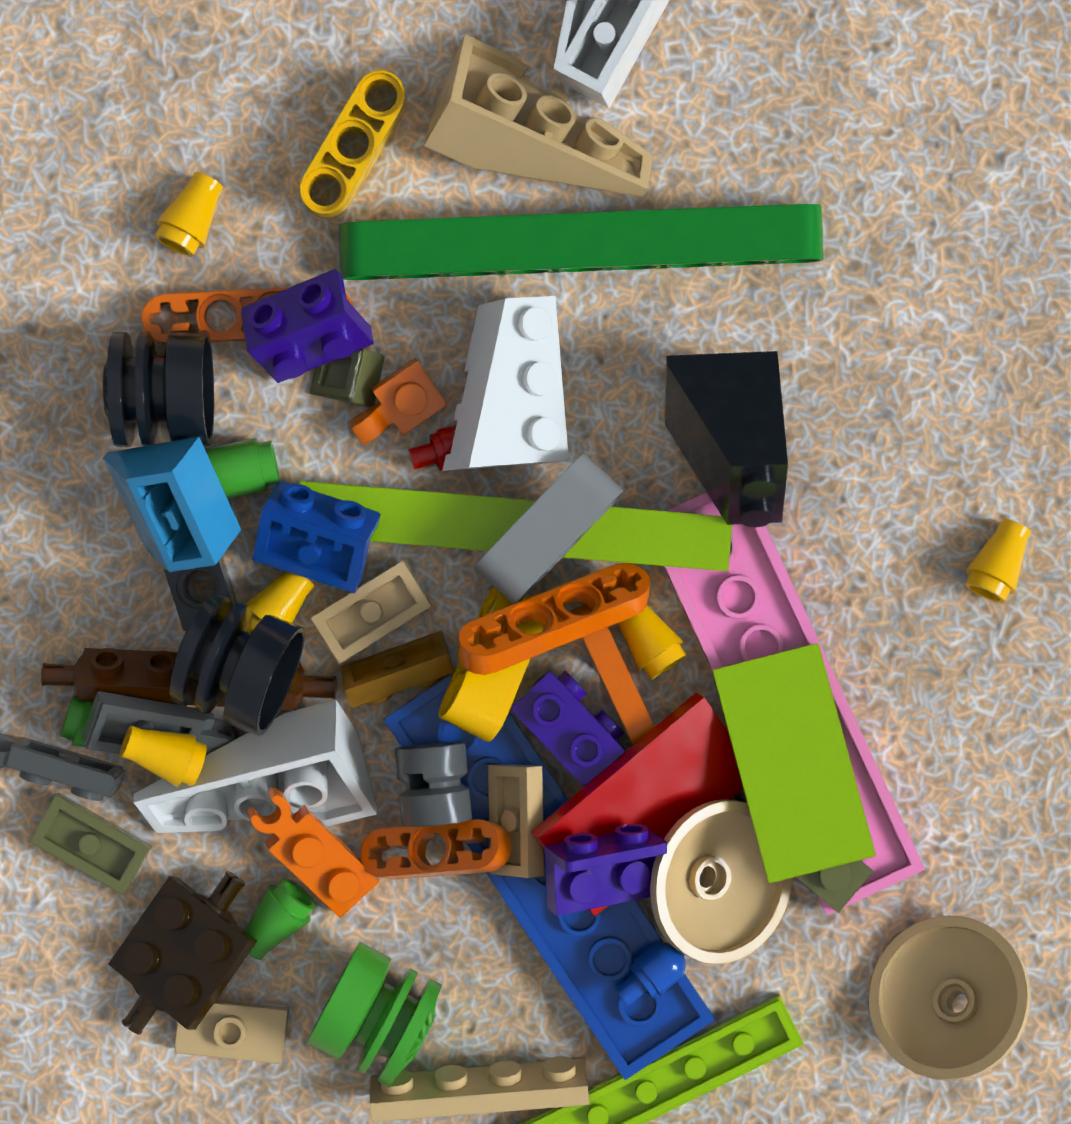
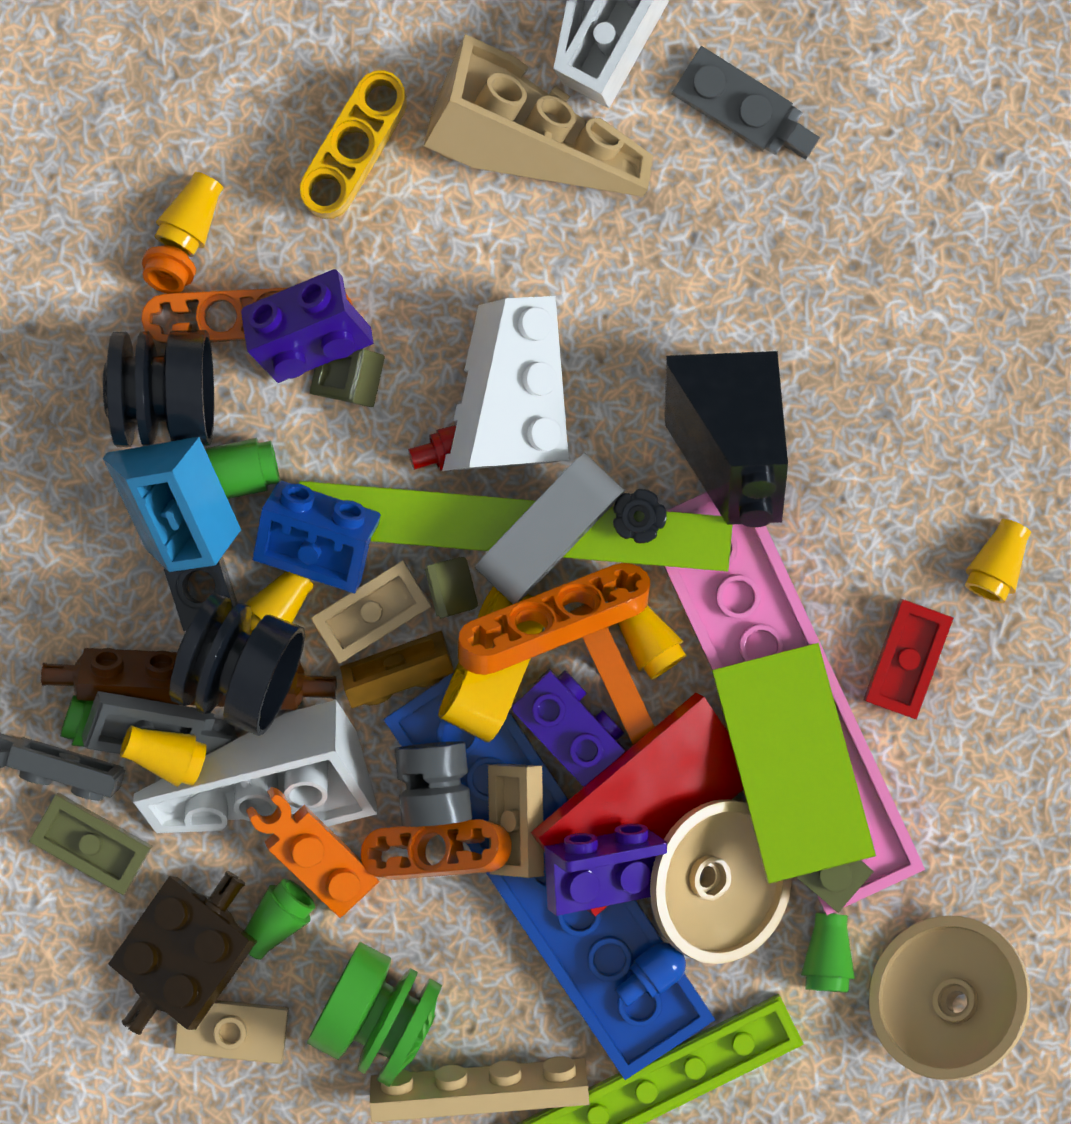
(167, 268): none -> orange plate
(404, 398): orange plate -> none
(451, 587): none -> olive slope
(581, 242): green beam -> none
(643, 501): none -> black plate
(743, 105): none -> dark grey hinge
(828, 957): none -> bright green cone
(908, 659): none -> red plate

